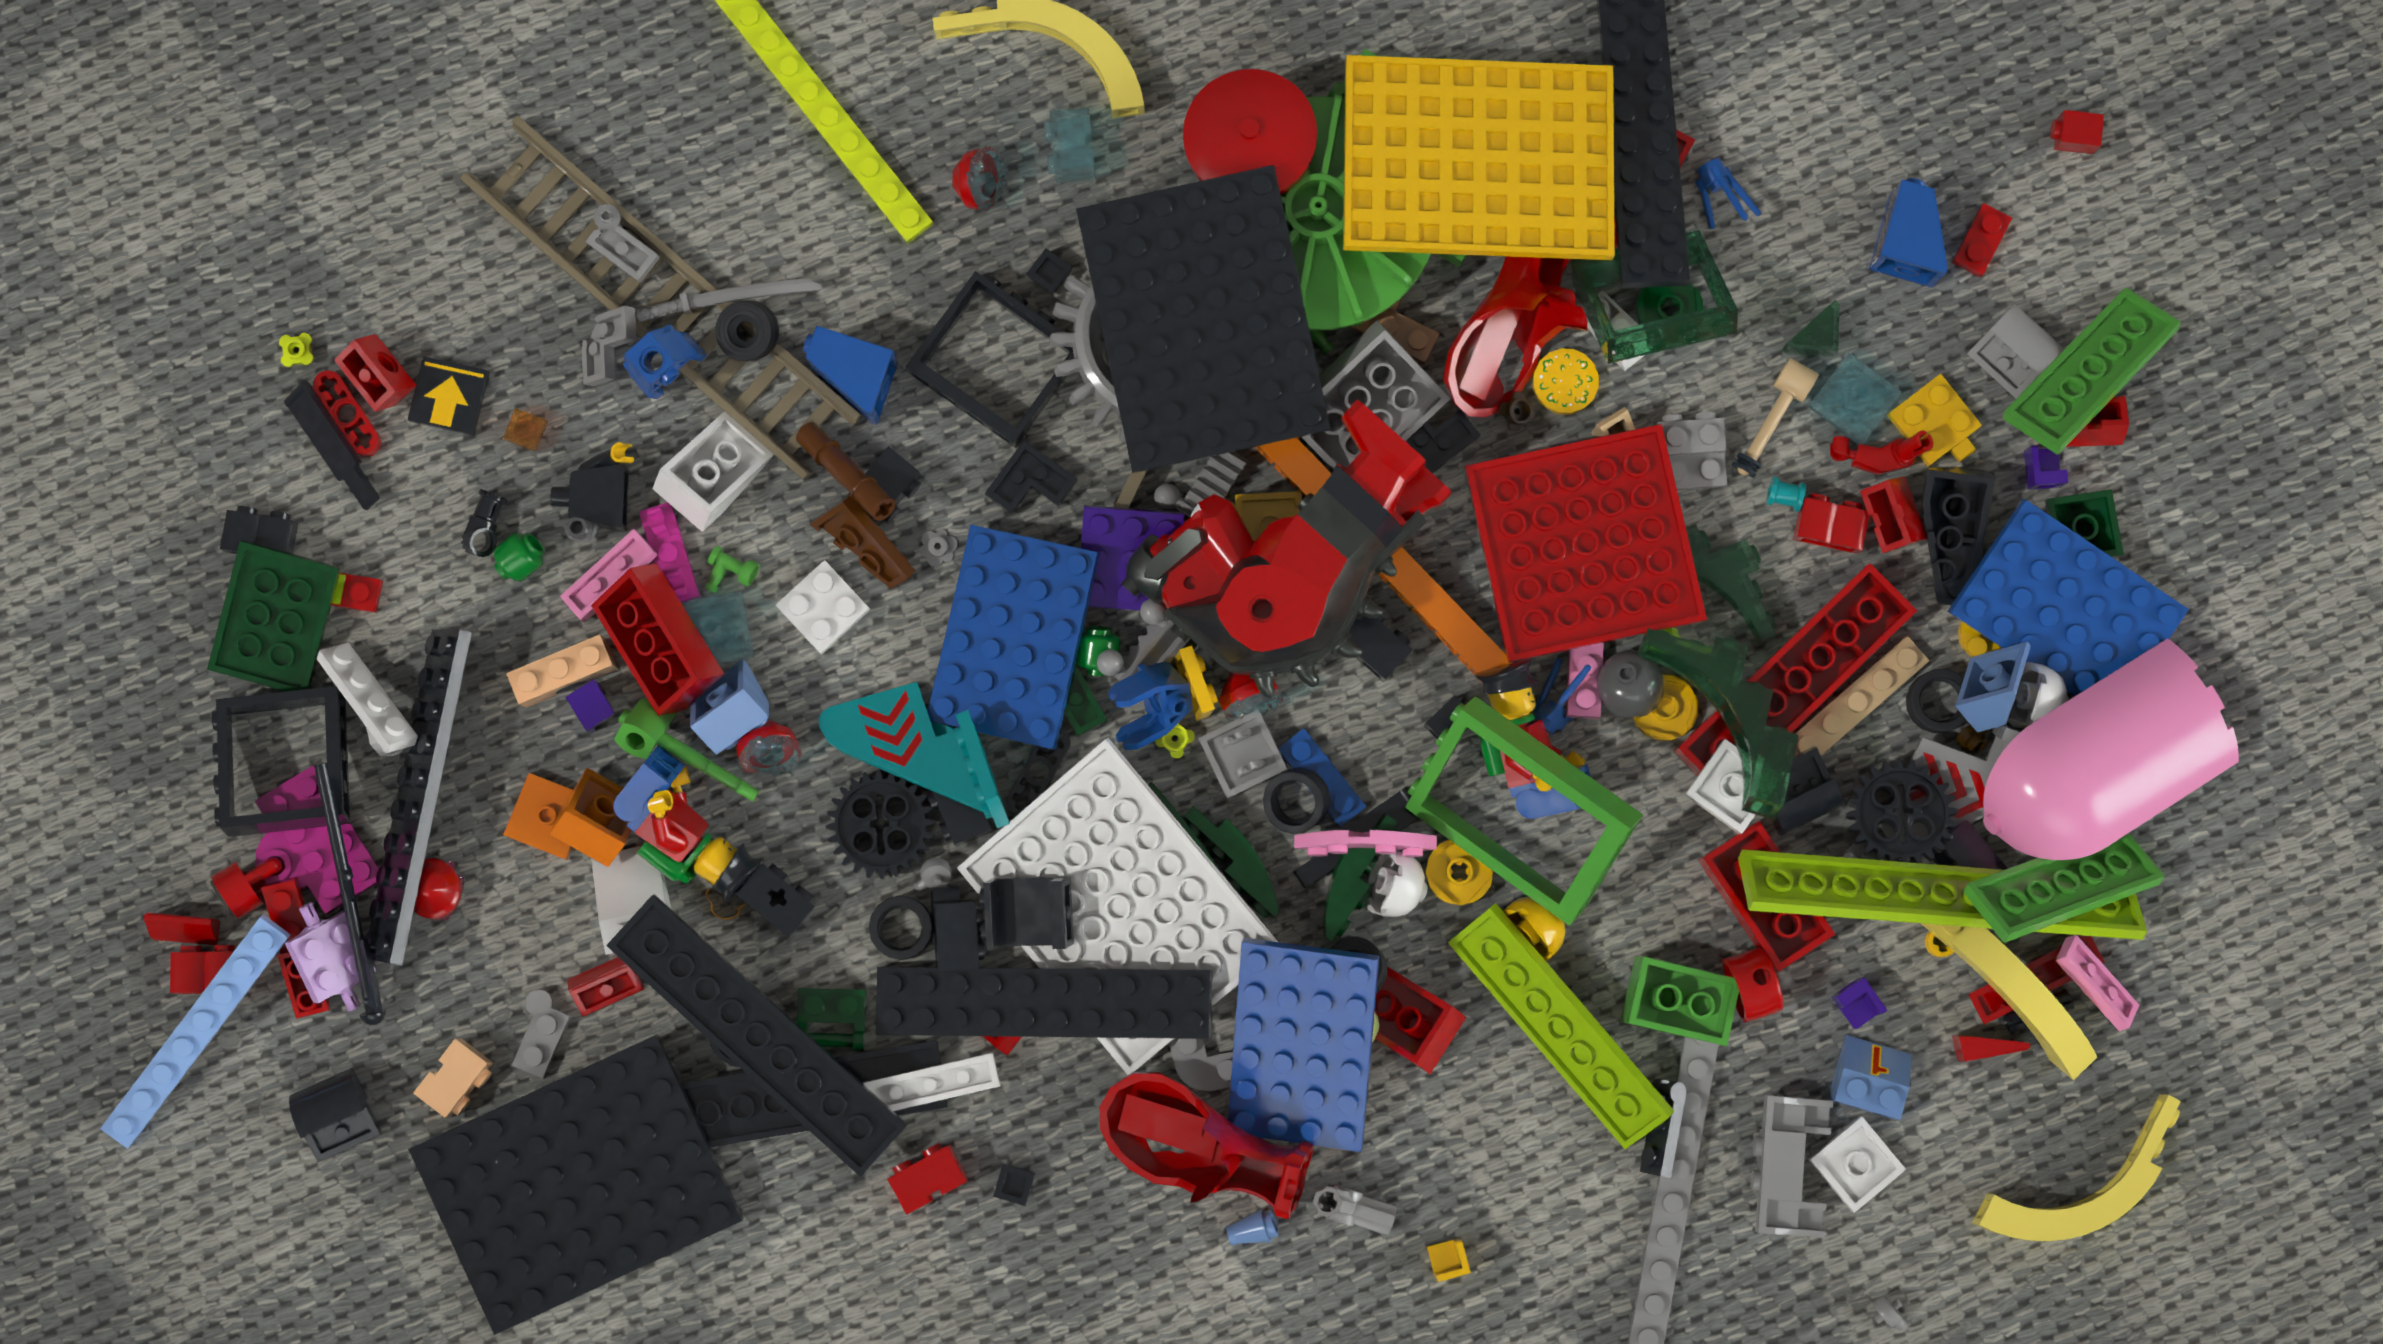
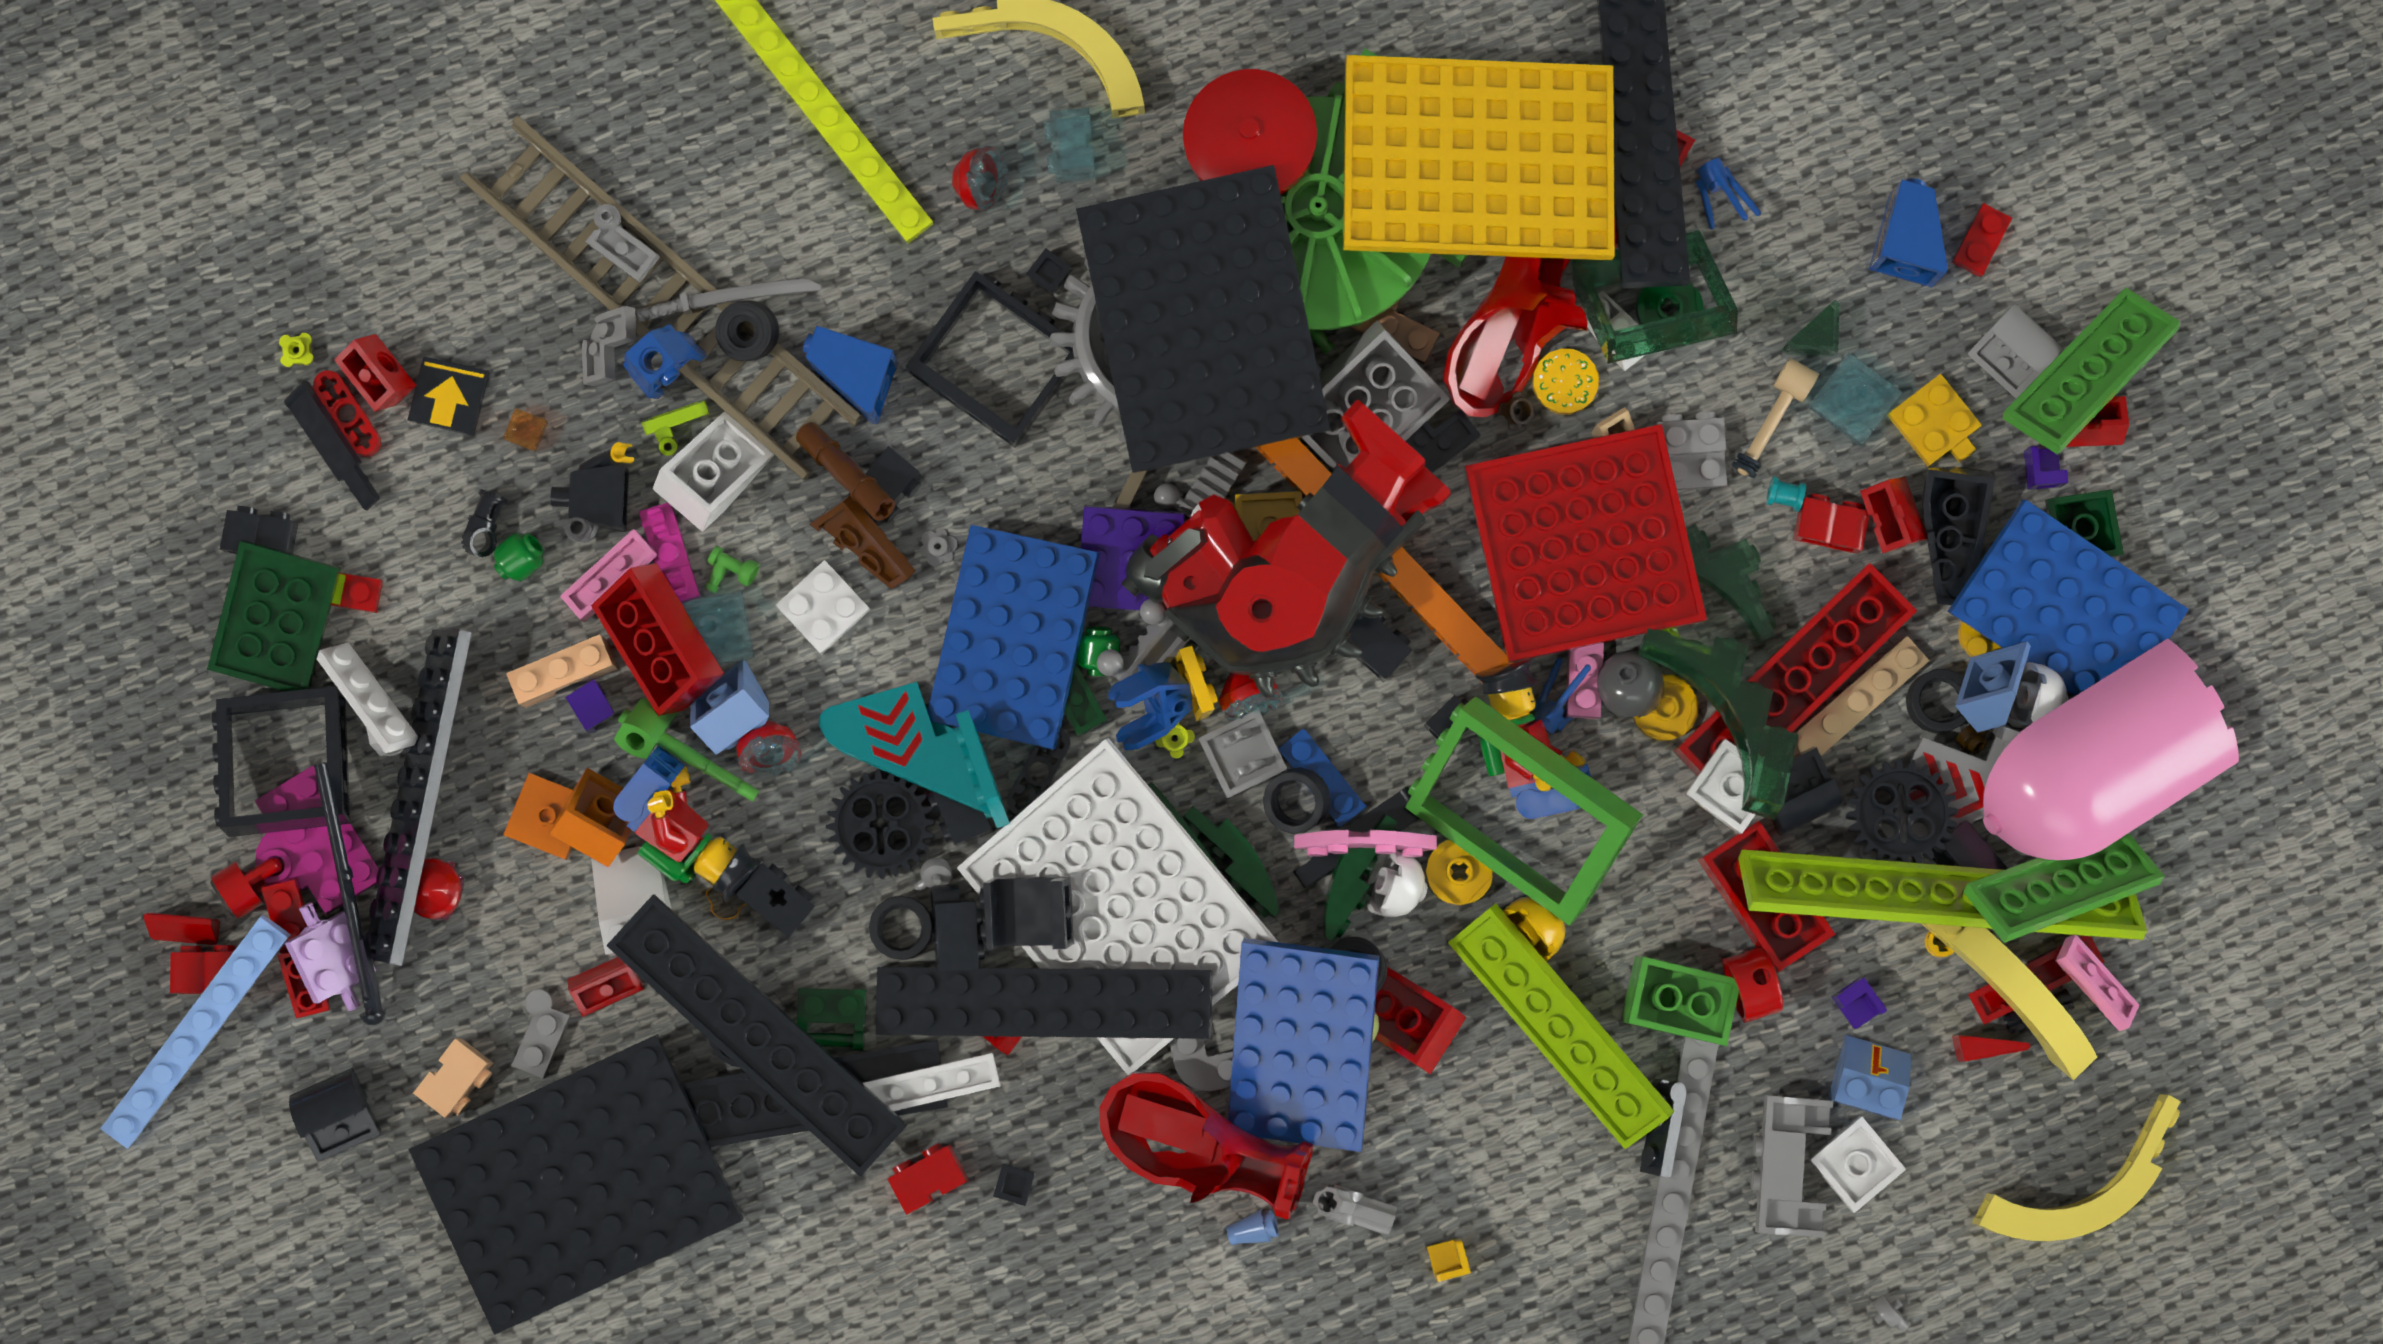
(662, 424): none -> lime piece
(1029, 470): black plate -> none
(1887, 459): red arm -> none
(2077, 131): red brick -> none

